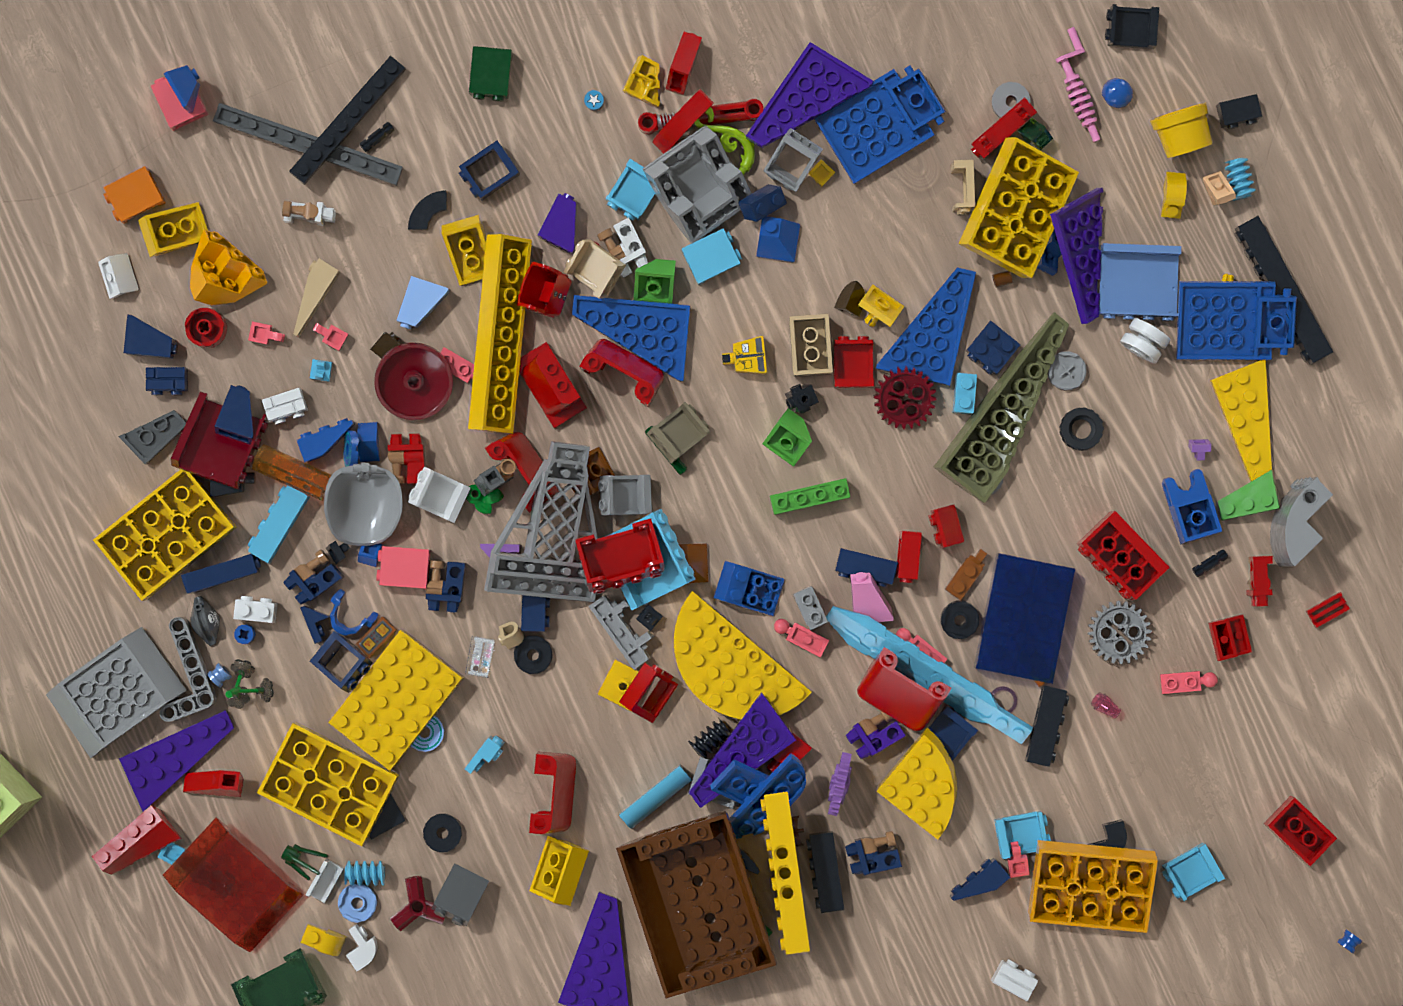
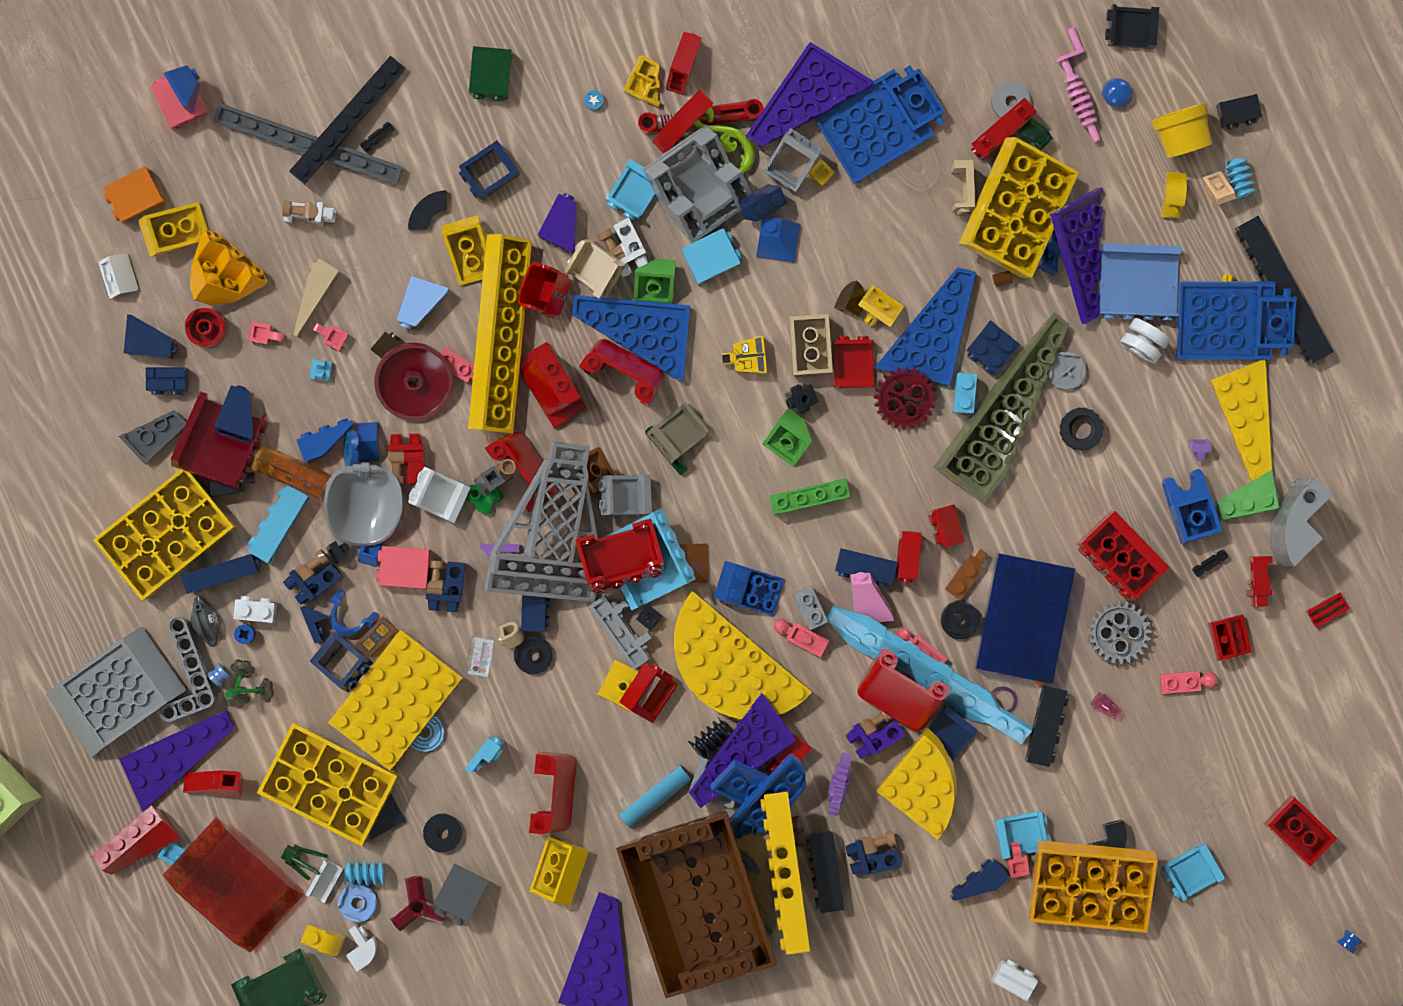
(285, 405): white brick -> none

